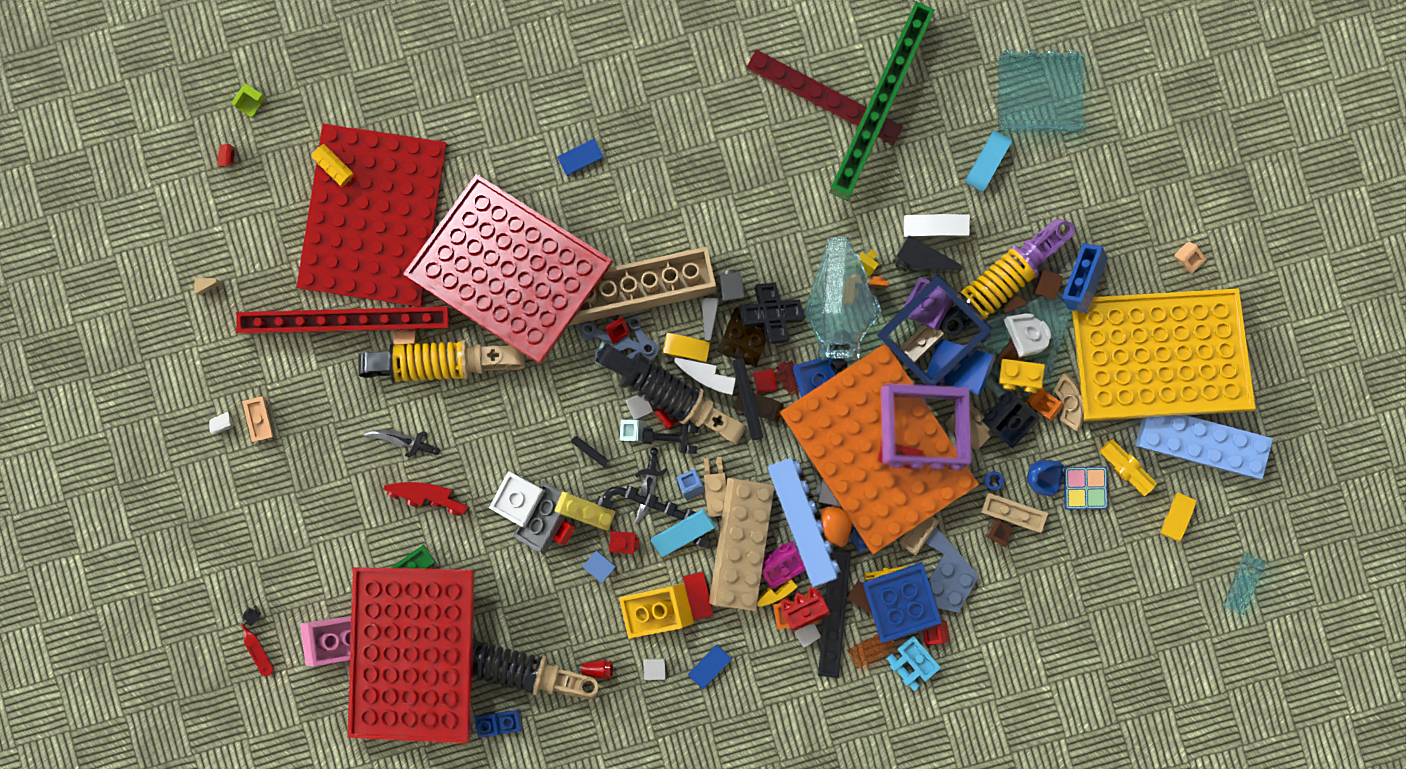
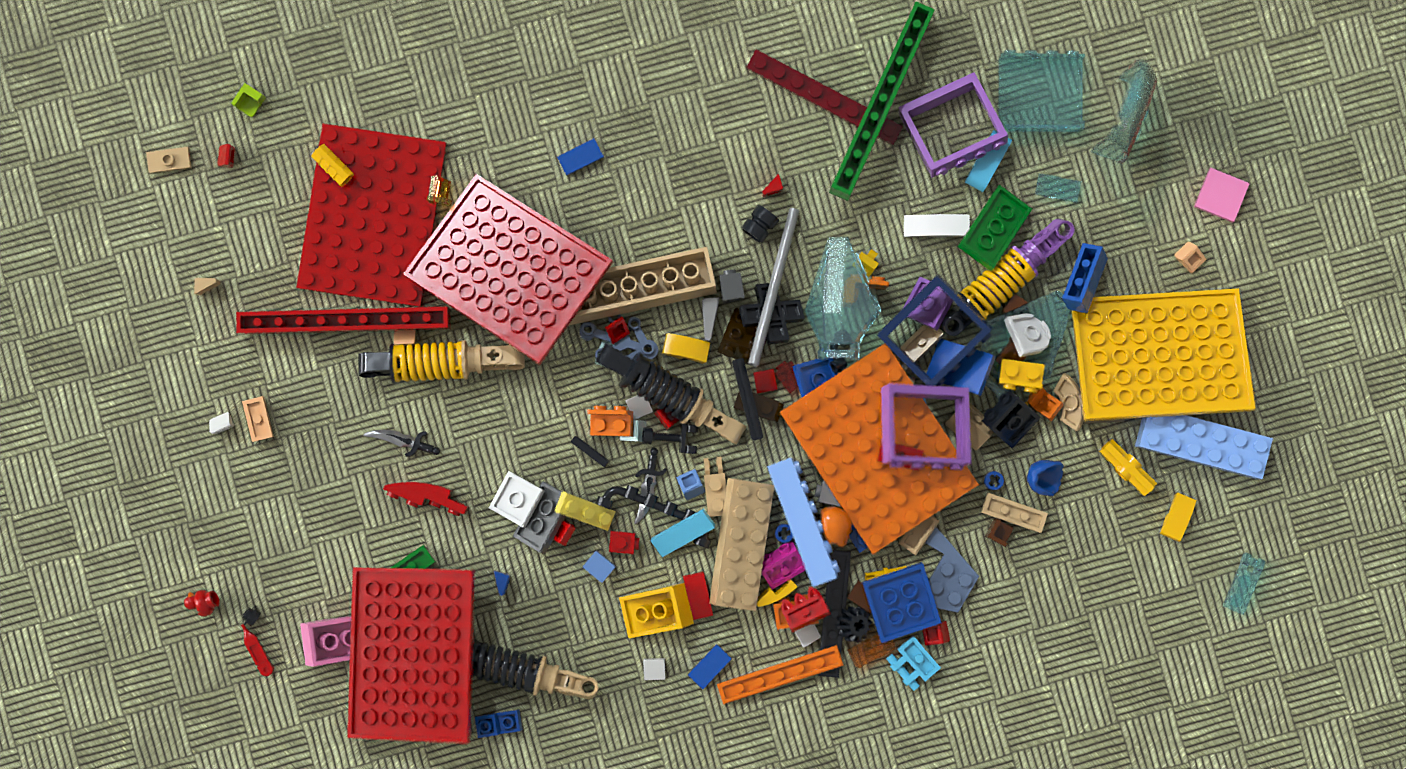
(168, 160): none -> tan plate
(203, 601): none -> red animal
(439, 192): none -> clear yellow tile
(502, 581): none -> blue slope
(598, 669): red cone -> none
(611, 422): none -> orange bracket
(706, 375): white slope -> none
(759, 224): none -> black wheel
(773, 187): none -> red slope
(773, 287): none -> light grey piece
(780, 674): none -> orange tile
(788, 538): none -> blue bush
(852, 631): none -> black gear
(921, 258): black slope -> none
(939, 97): none -> medium lavender window
(995, 227): none -> green tile
(1047, 284): reddish brown panel -> none
(1058, 188): none -> clear light blue slope
(1085, 488): tile -> none
(1133, 112): none -> clear light blue windscreen
(1221, 195): none -> bright pink tile

